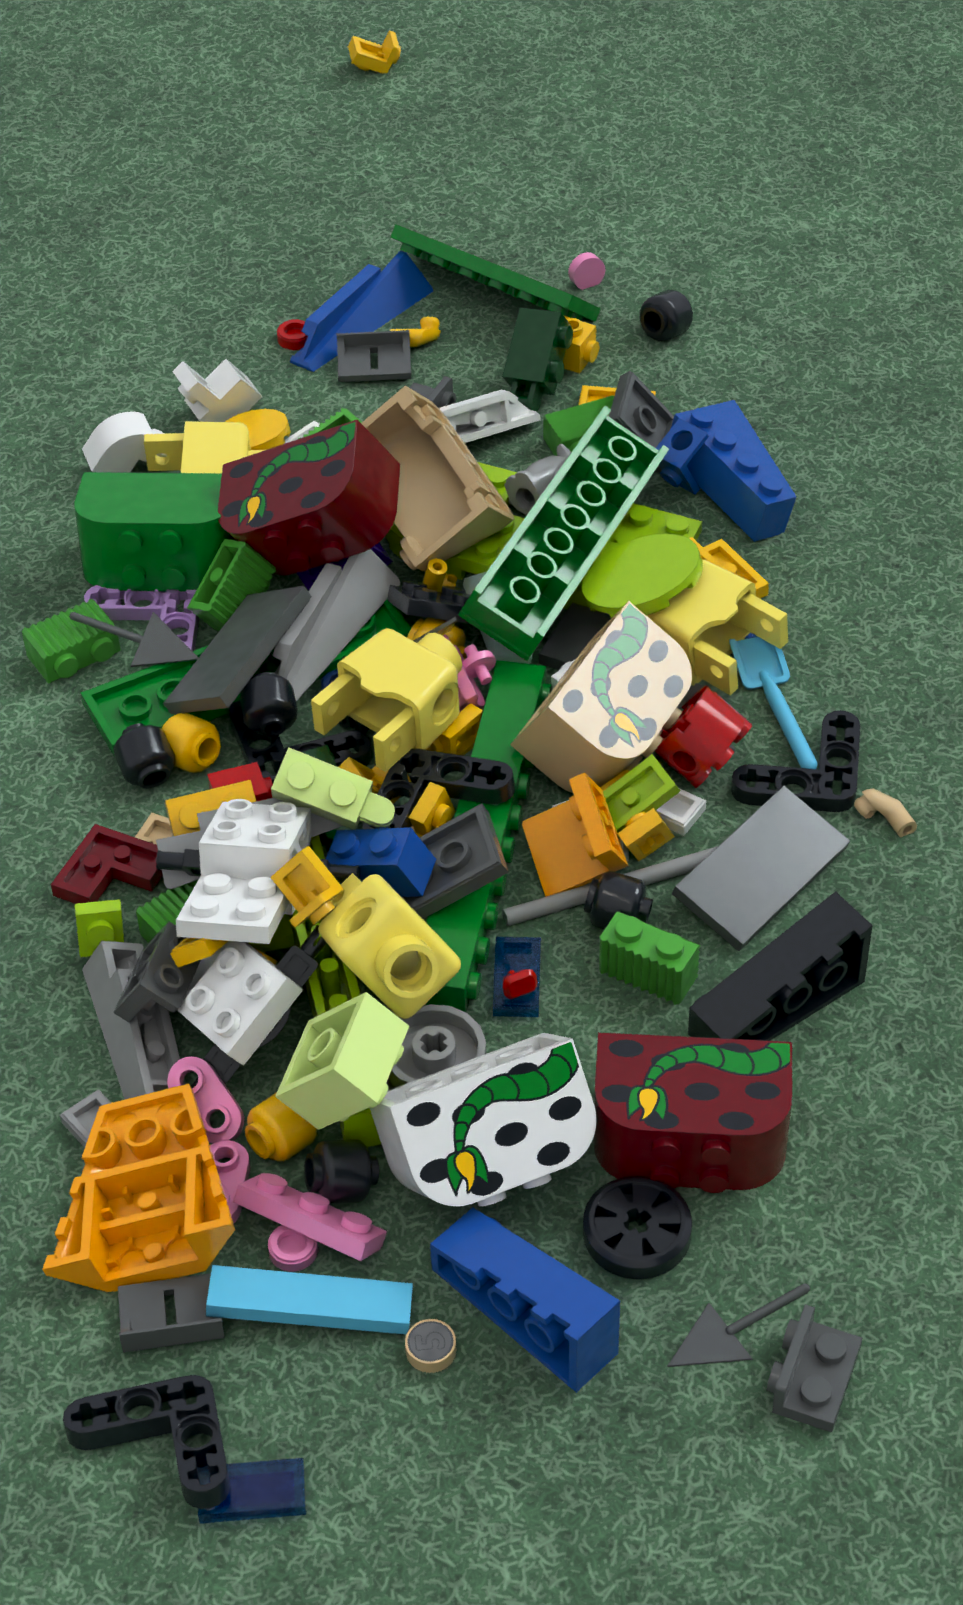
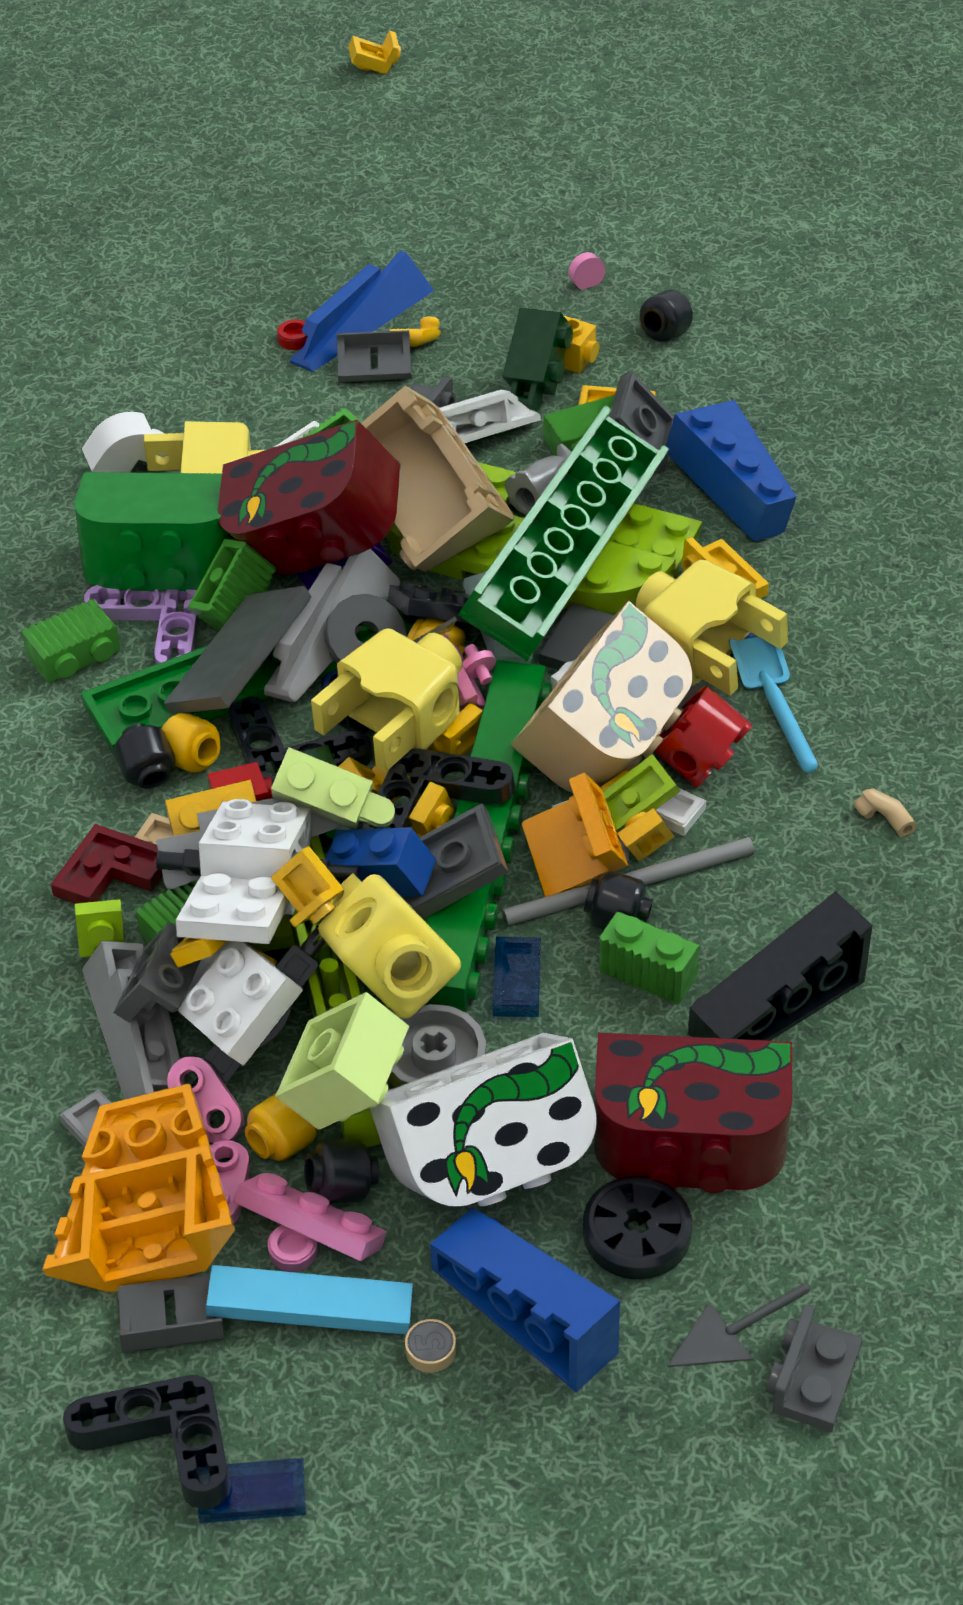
(156, 646): dark grey piece -> none
(219, 395): white brick -> none
(265, 427): yellow tile -> none
(268, 704): black head -> none
(355, 612): none -> dark grey tile
(436, 575): yellow arm -> none
(493, 275): green plate -> none
(519, 983): red rock -> none
(642, 572): lime tile -> none
(675, 461): blue bracket -> none
(760, 868): tile -> none
(816, 783): black beam -> none

